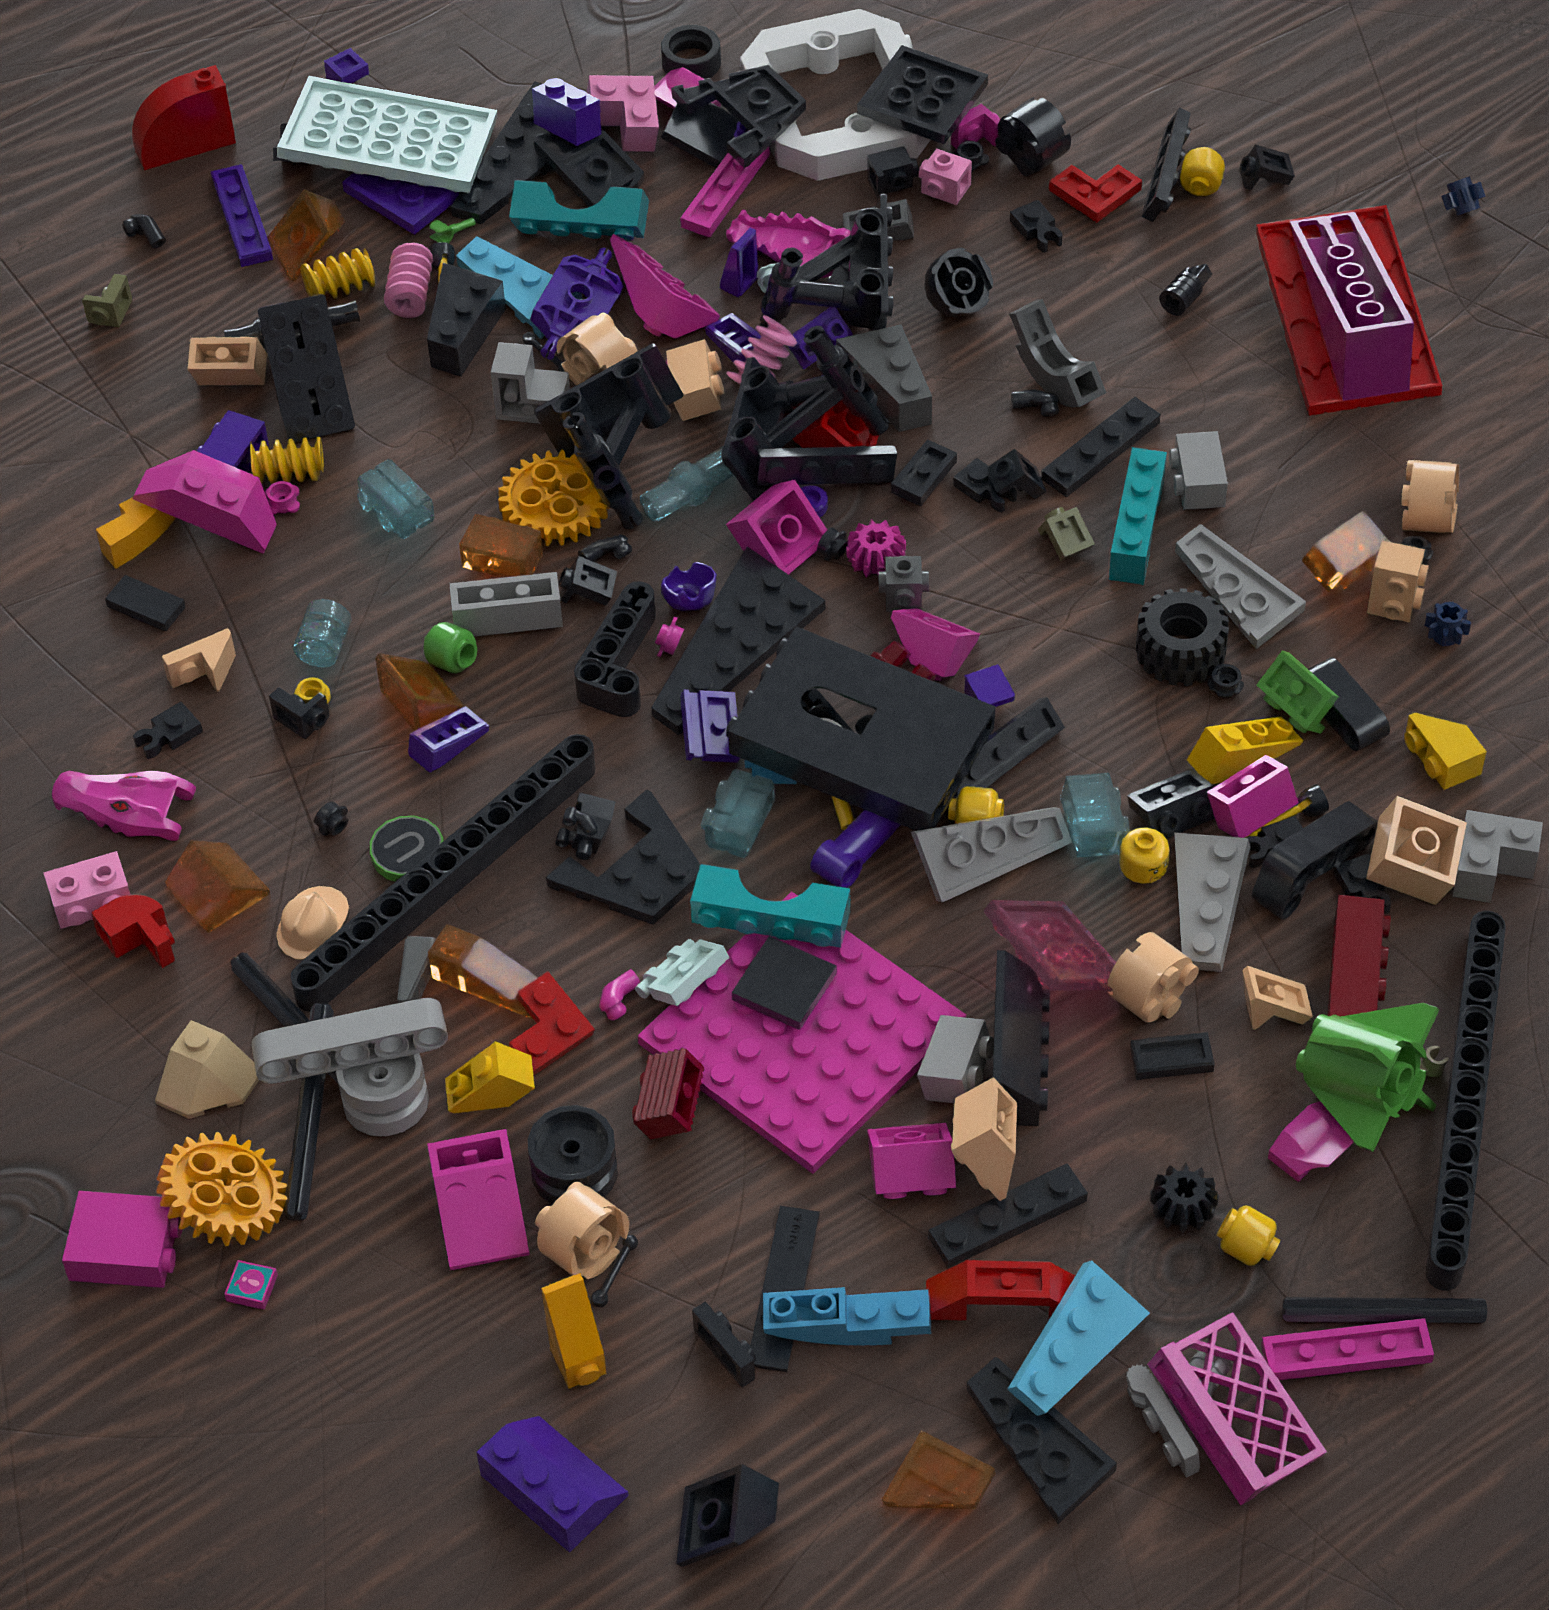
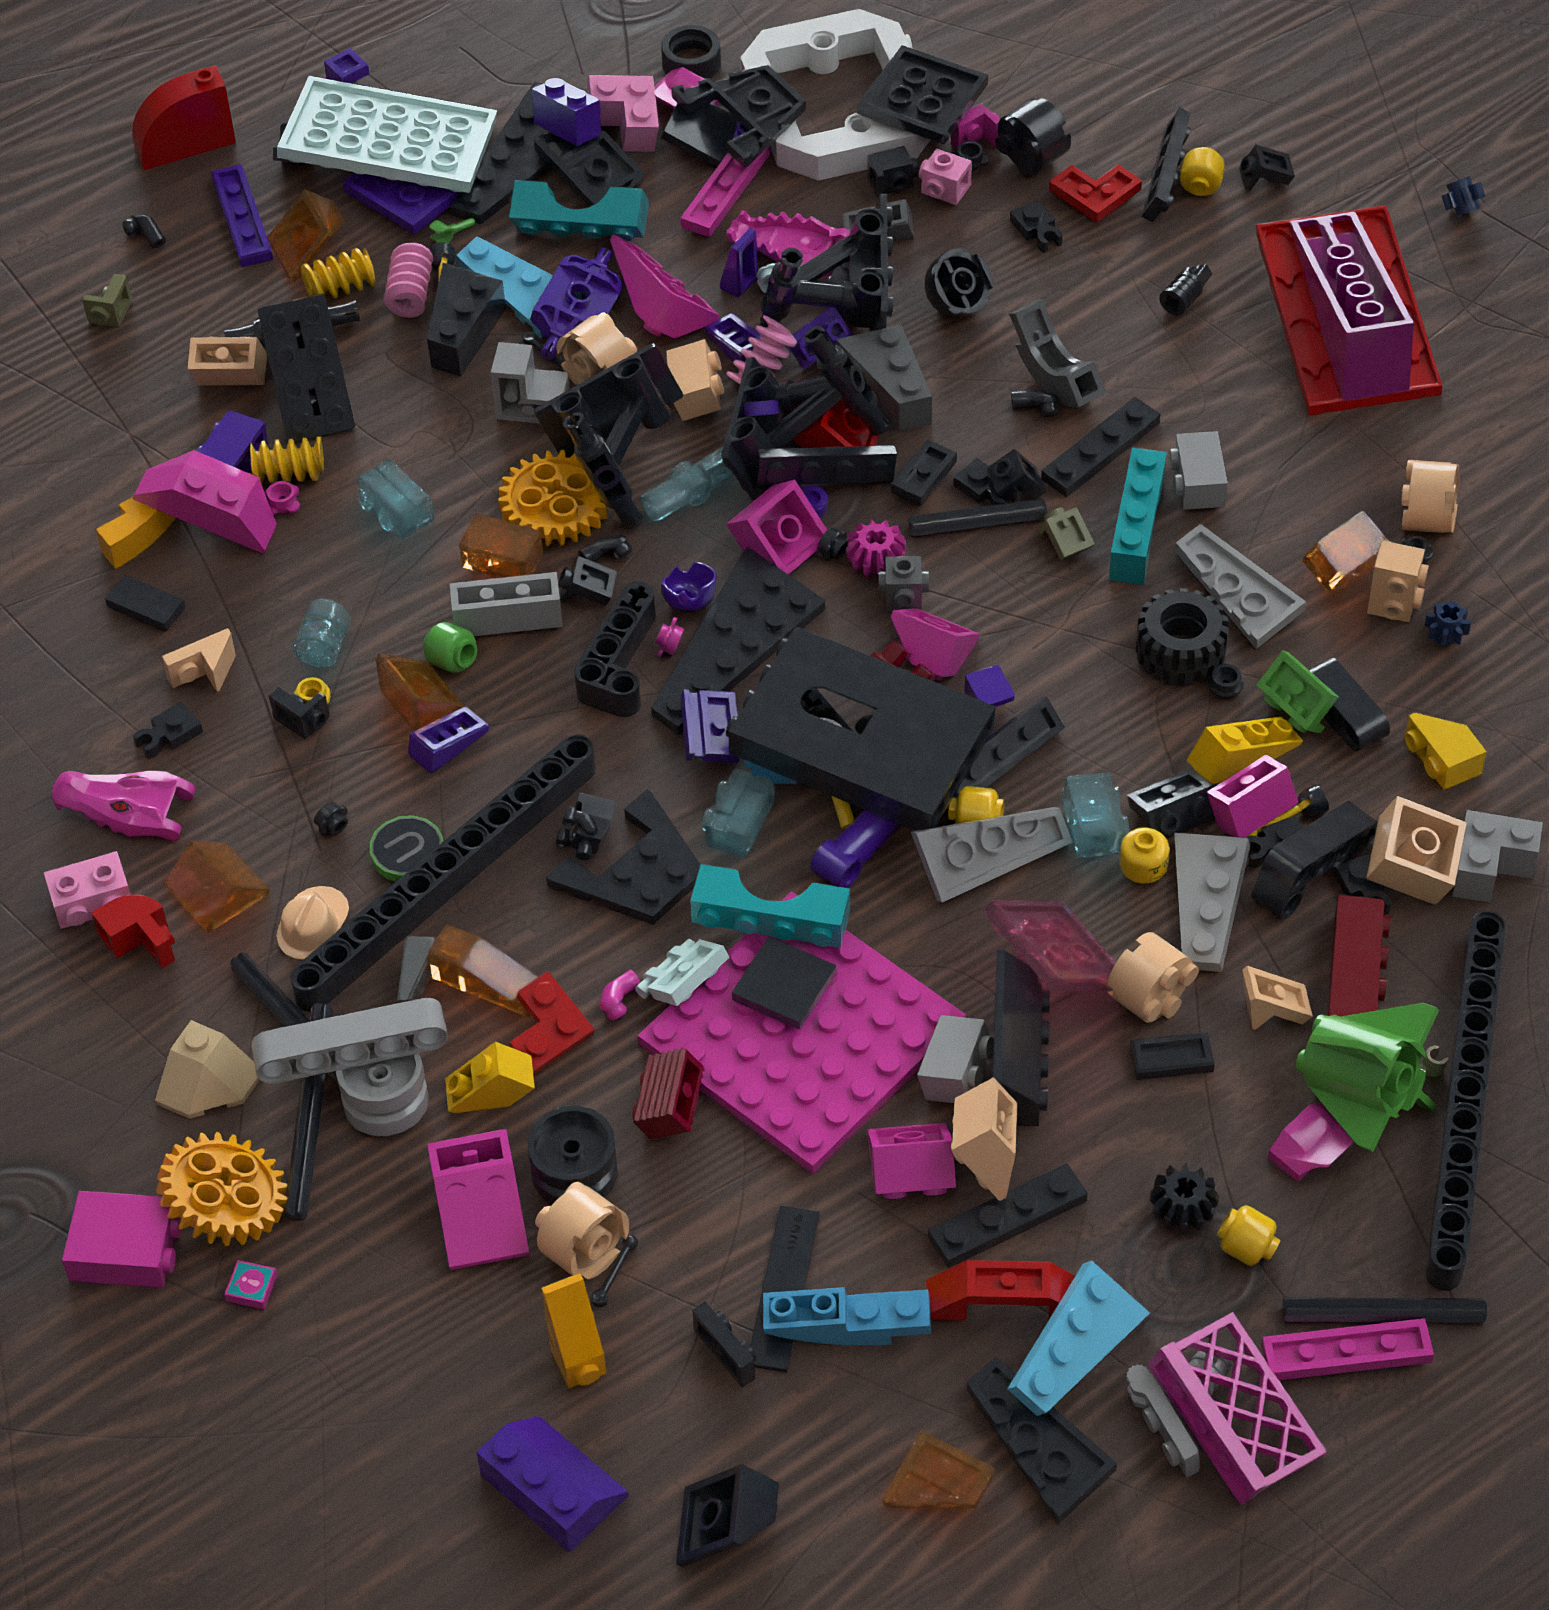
(761, 408): none -> dark purple tile
(977, 517): none -> black axle

